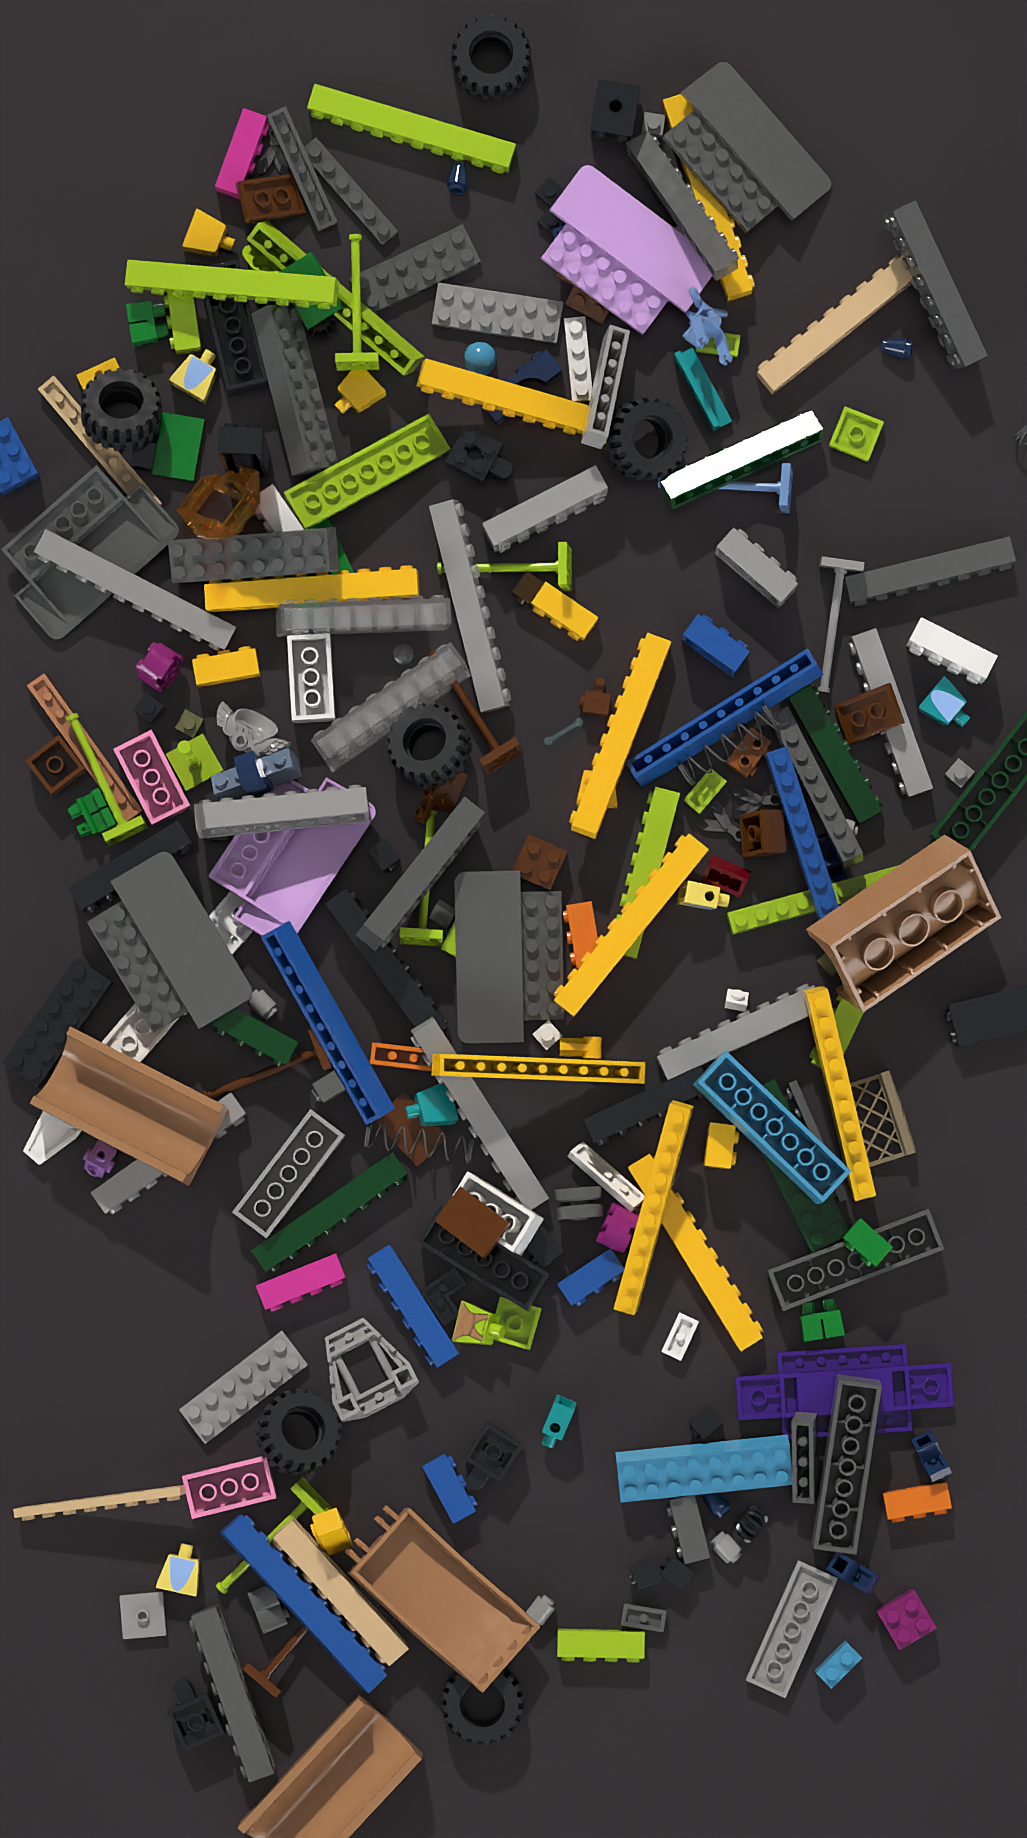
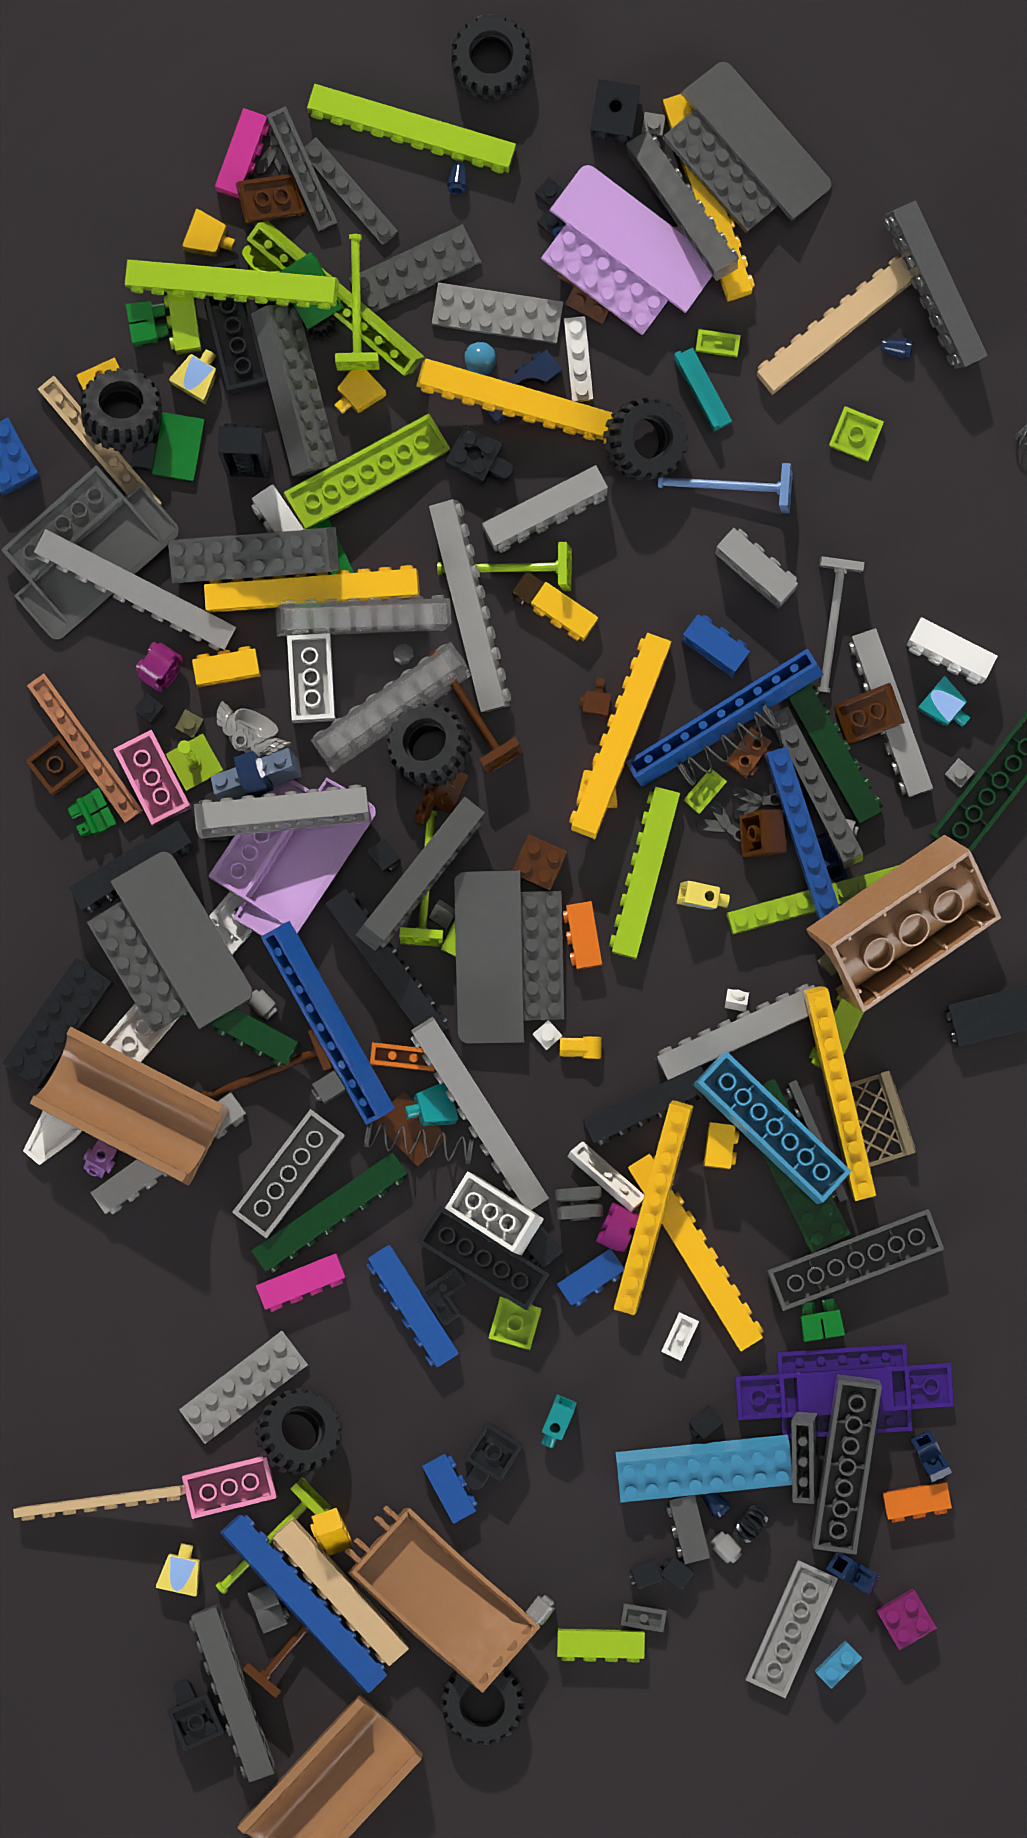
(123, 829): lime tile -> none
(143, 1615): light grey plate -> none
(249, 498): clear orange windscreen -> none
(362, 1405): light grey windscreen -> none
(472, 1222): reddish brown tile -> none
(477, 1325): torso -> none
(538, 1068): yellow brick -> none
(548, 740): clear light blue hinge -> none
(605, 387): light grey brick -> none
(631, 924): yellow brick -> none
(706, 325): medium blue piece -> none
(726, 875): dark red brick -> none
(741, 459): brick -> none
(867, 1243): green piece -> none
(929, 570): dark grey brick -> none

